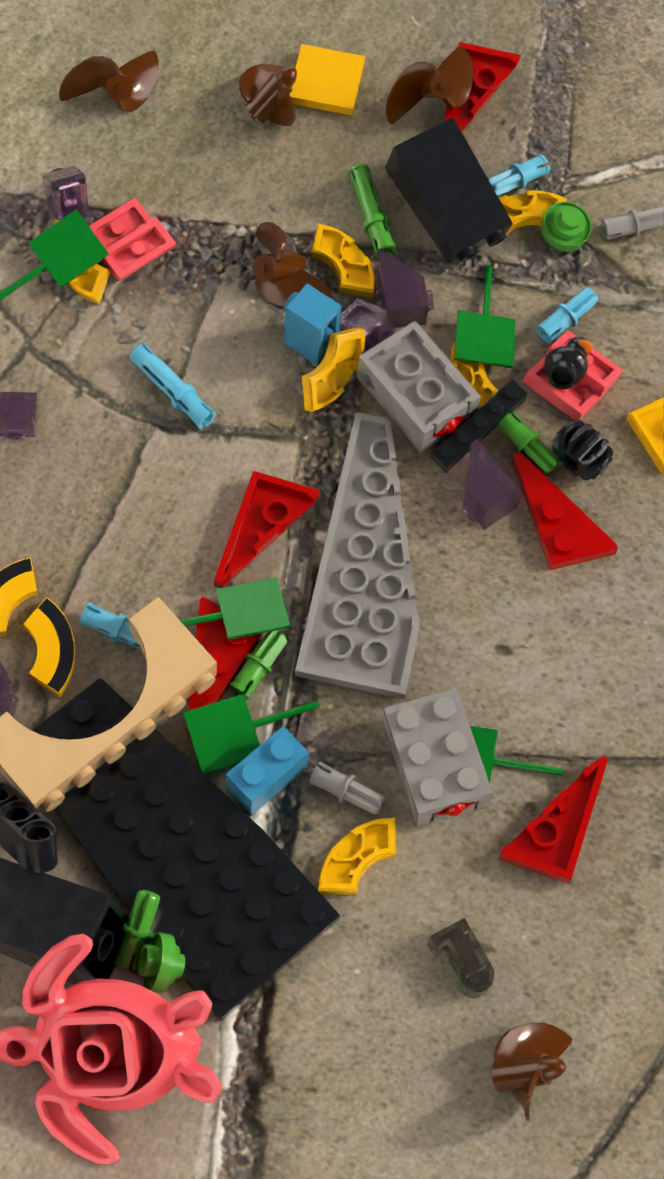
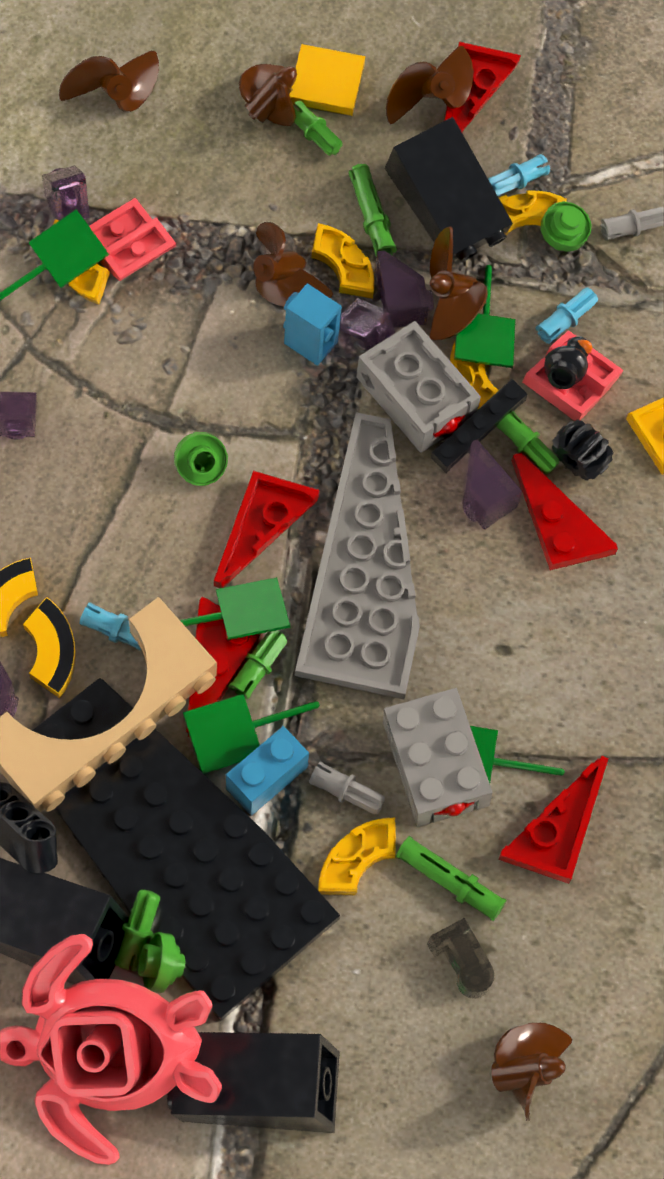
(182, 395): medium azure pin -> none
(200, 458): none -> bright green plate
(266, 1082): none -> black slope
(316, 130): none -> bright green axle
(332, 374): yellow tile -> none
(459, 294): none -> reddish brown piece
(464, 887): none -> bright green pin

